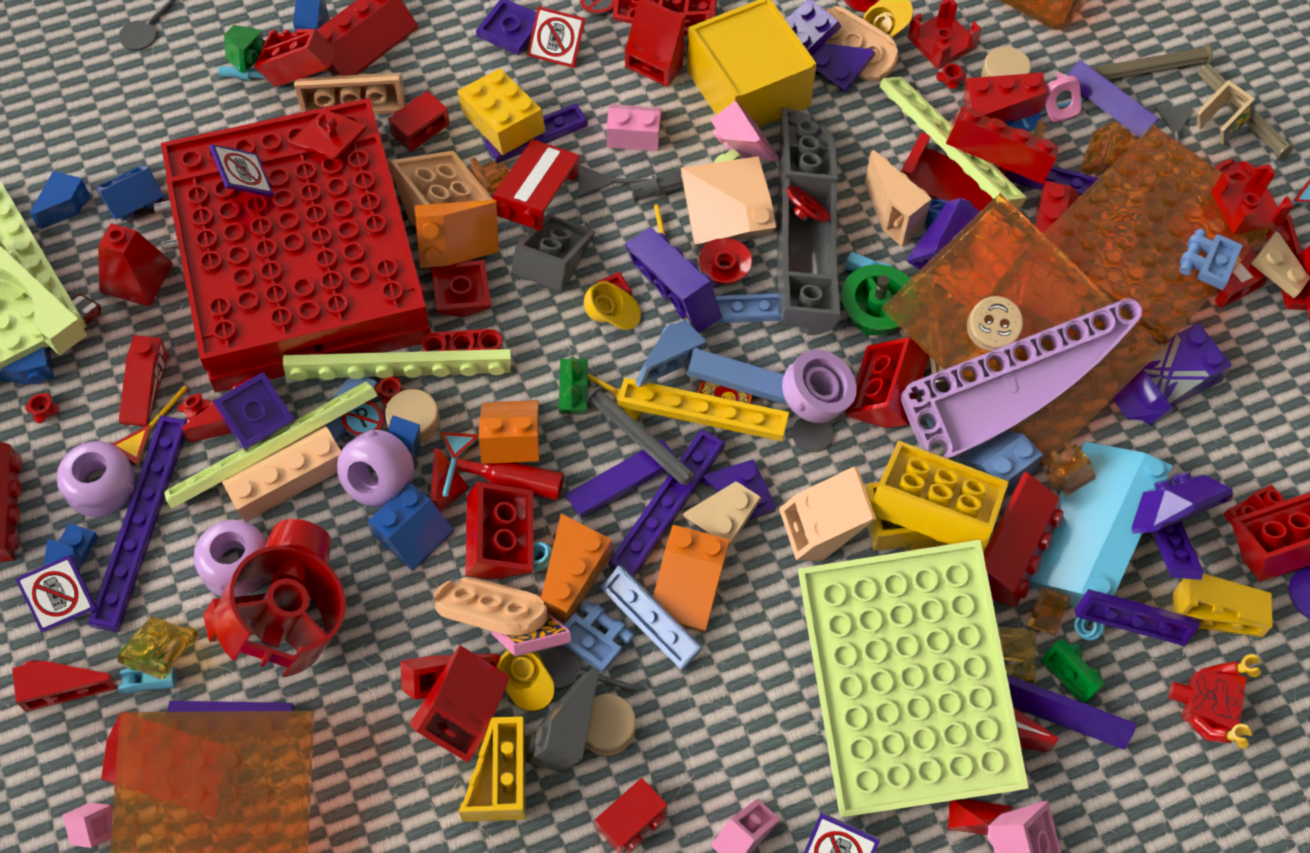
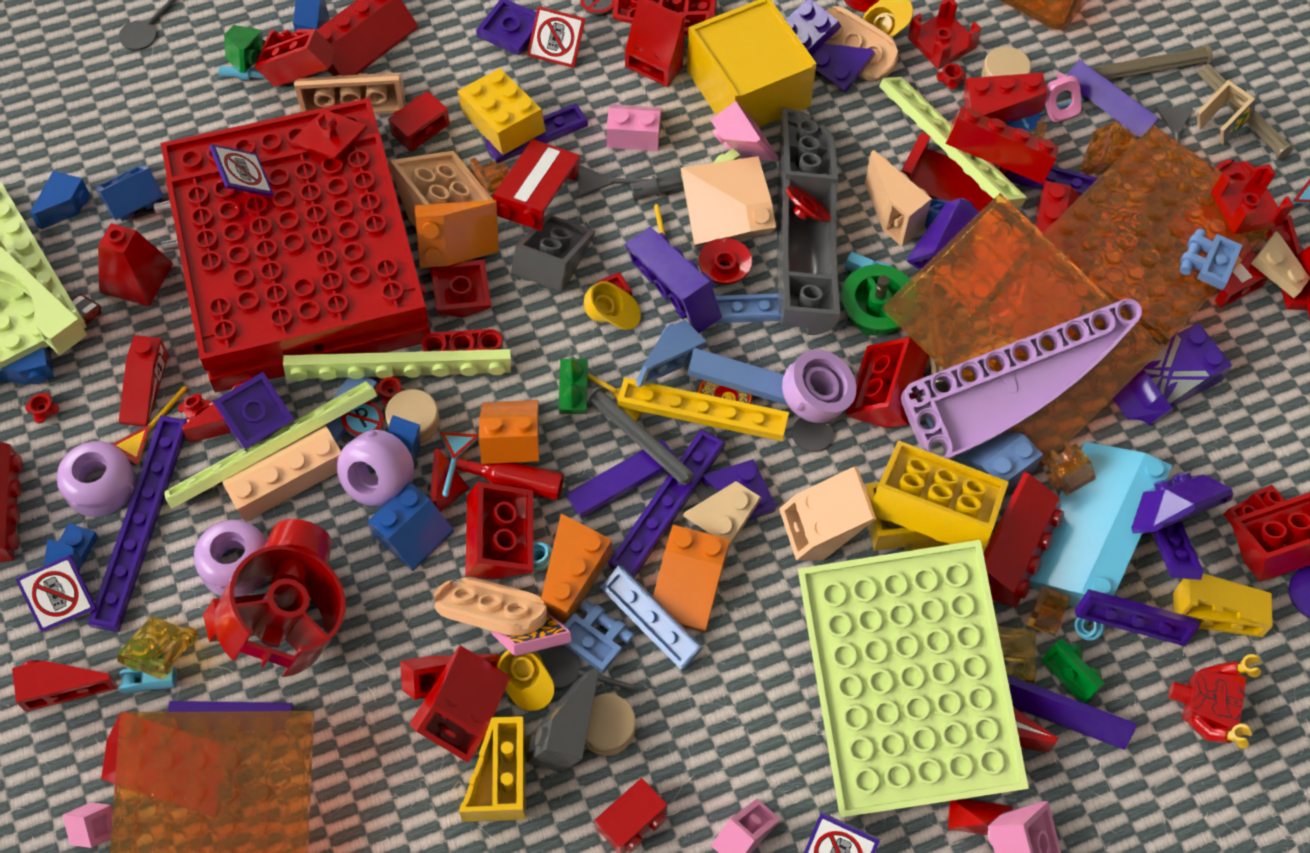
(994, 323): tan head -> none

